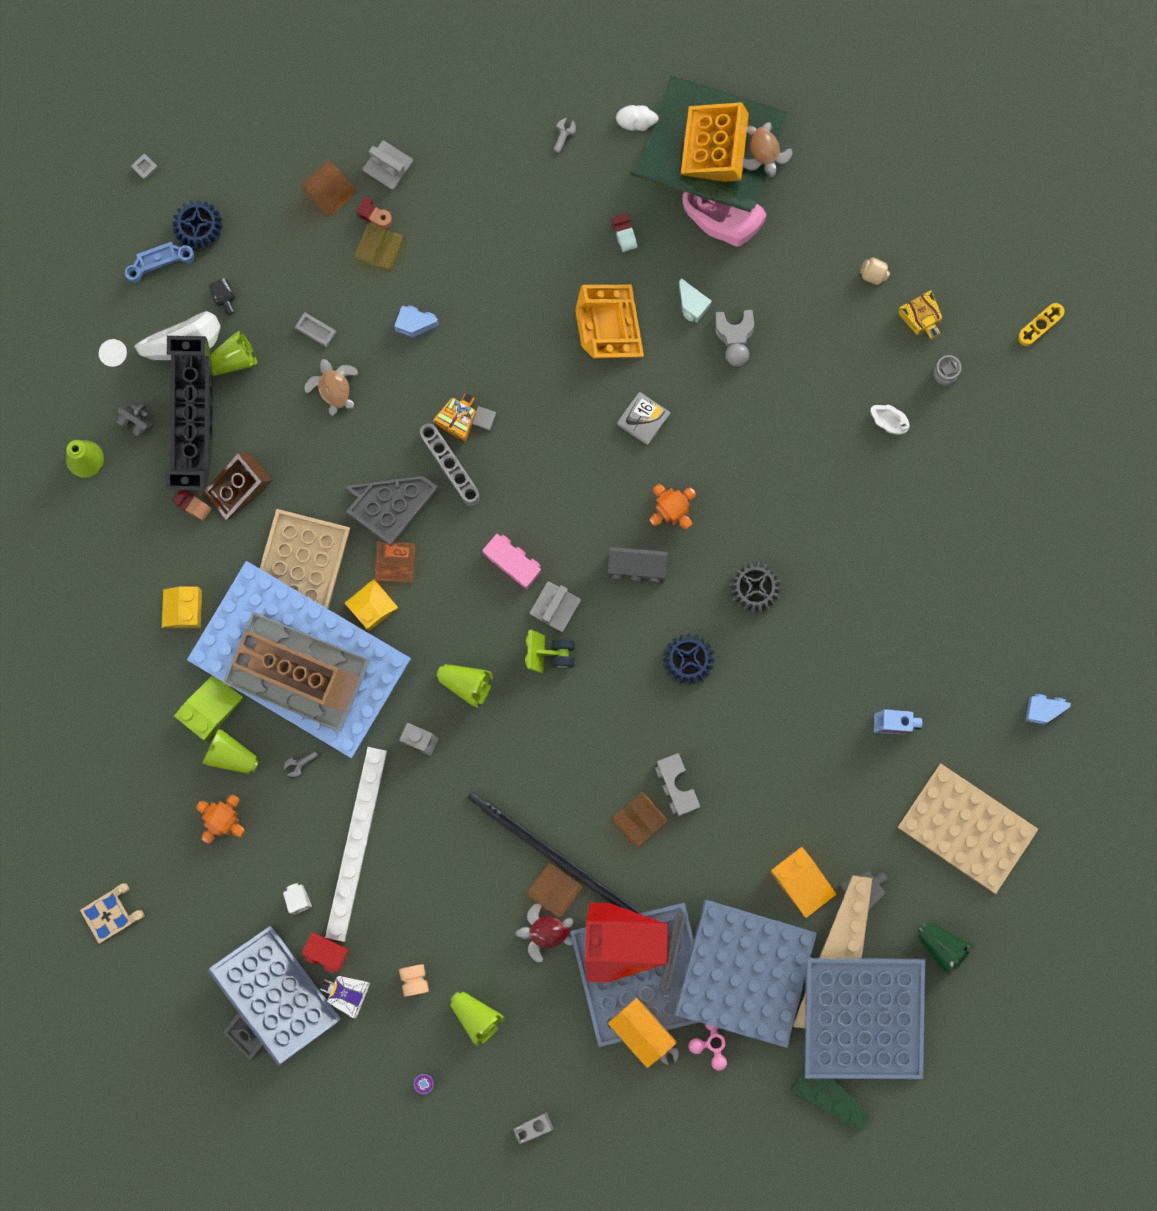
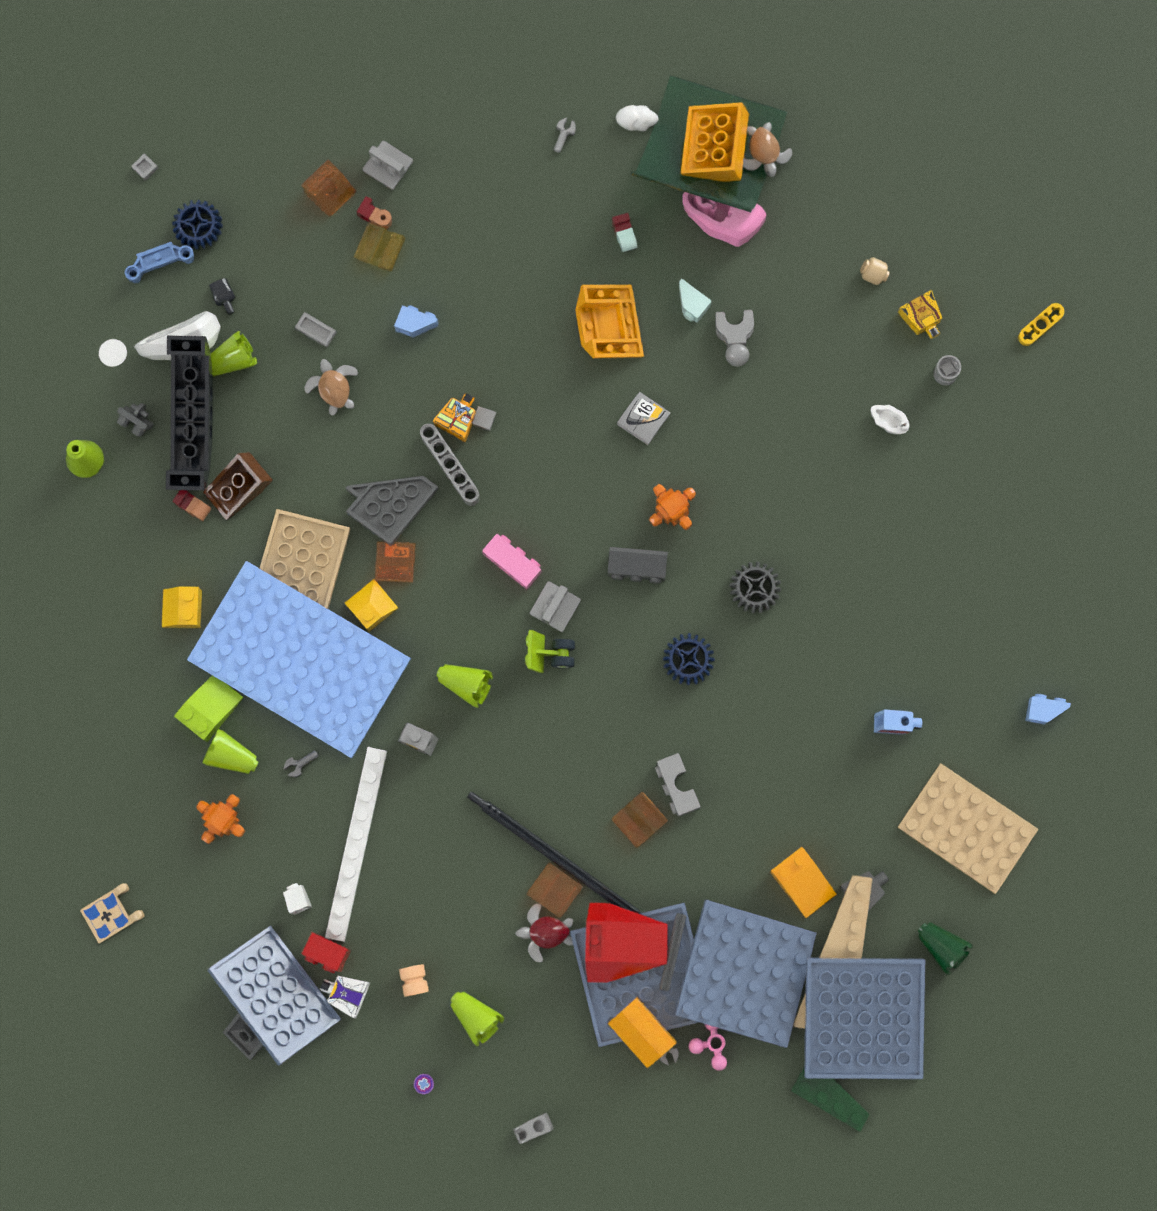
(296, 671): piece -> none

